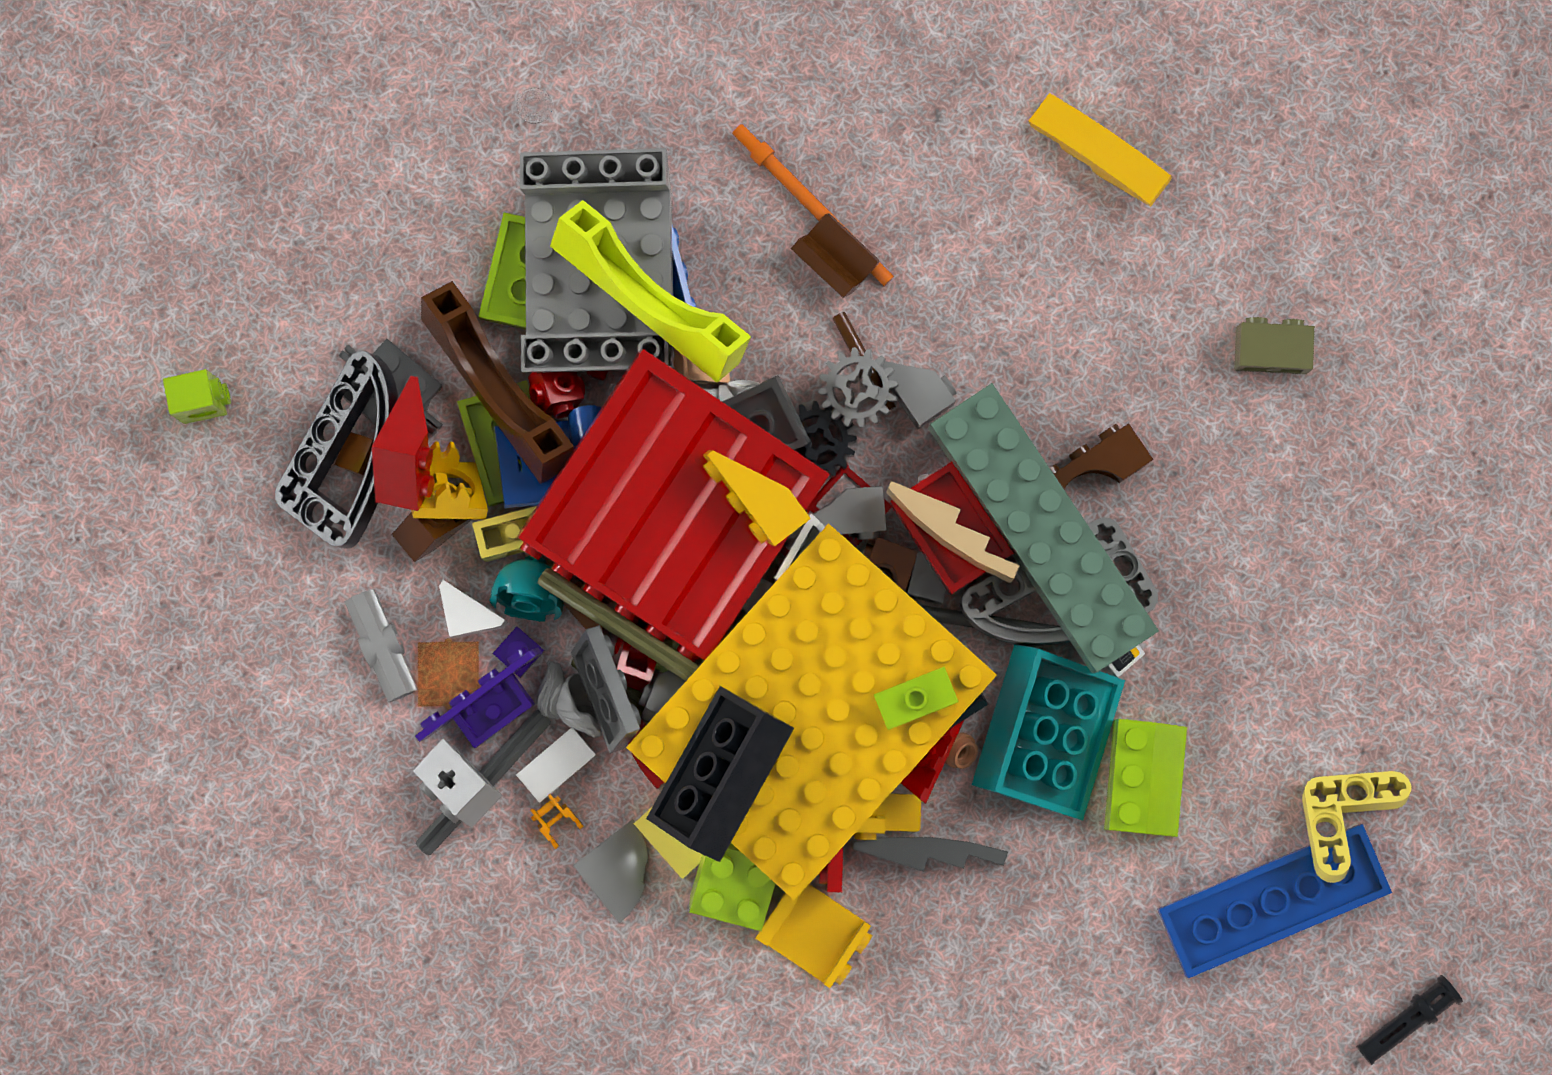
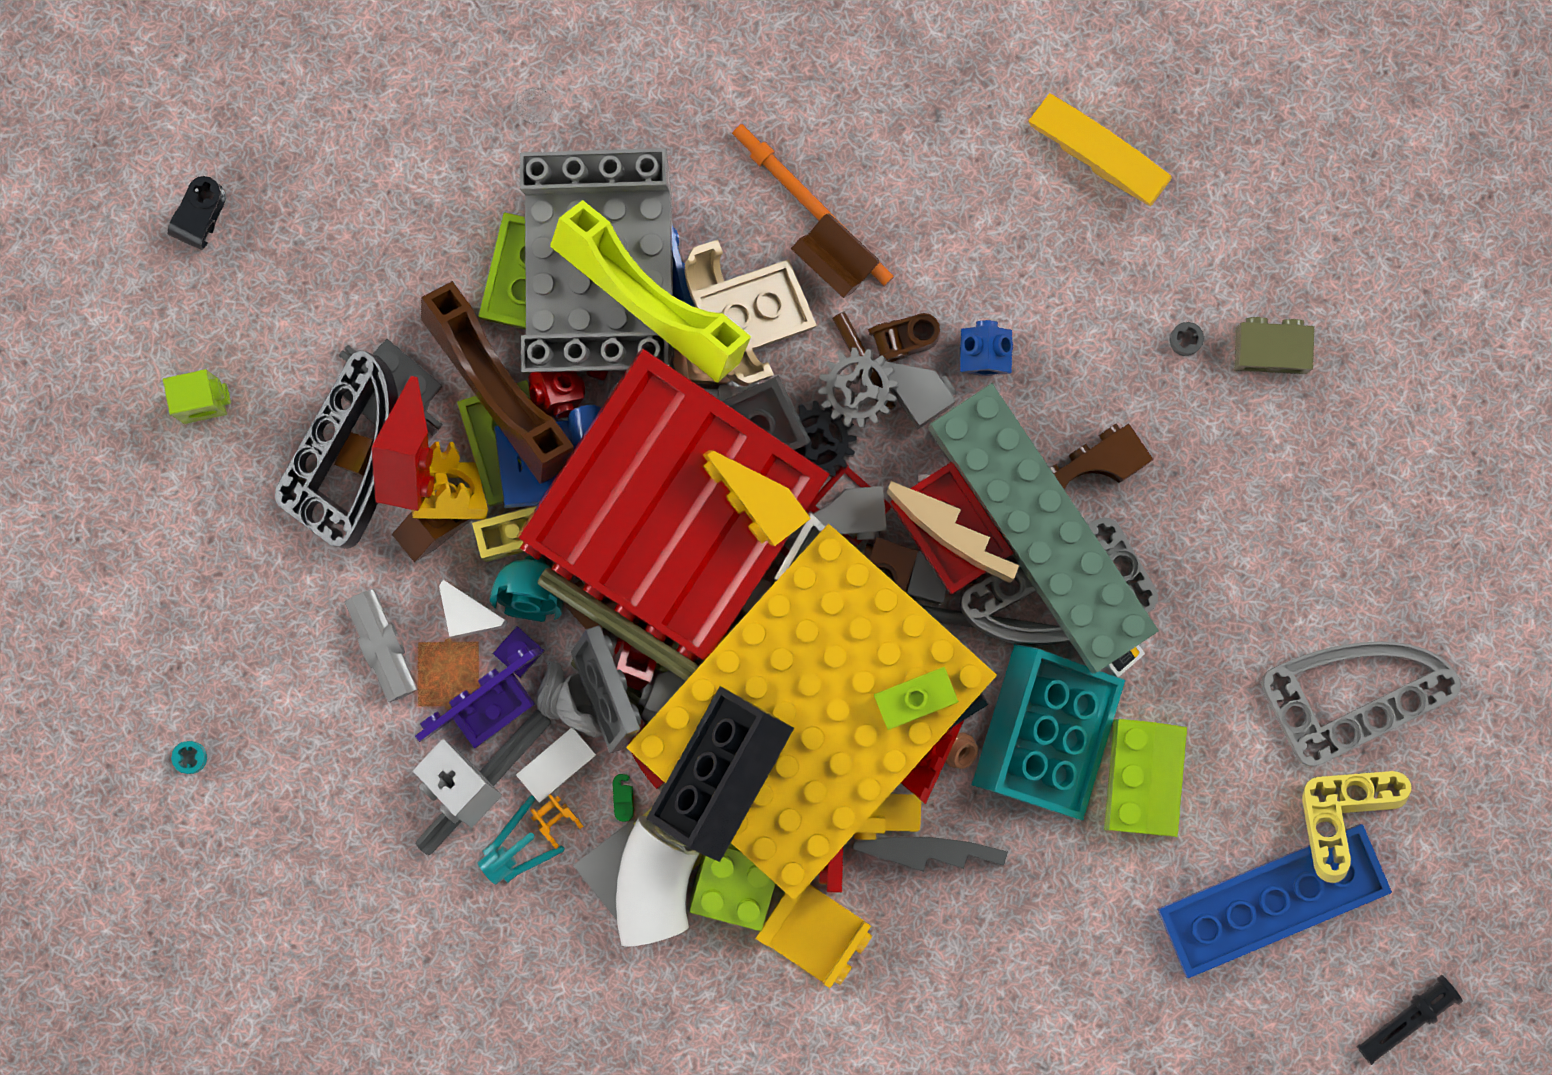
(195, 215): none -> black piece
(200, 756): none -> teal bush
(499, 863): none -> teal plant
(622, 798): none -> green piece
(652, 885): none -> white brick
(762, 303): none -> tan piece
(902, 336): none -> reddish brown piece
(986, 349): none -> blue brick
(1181, 329): none -> dark grey bush
(1357, 718): none -> light grey beam

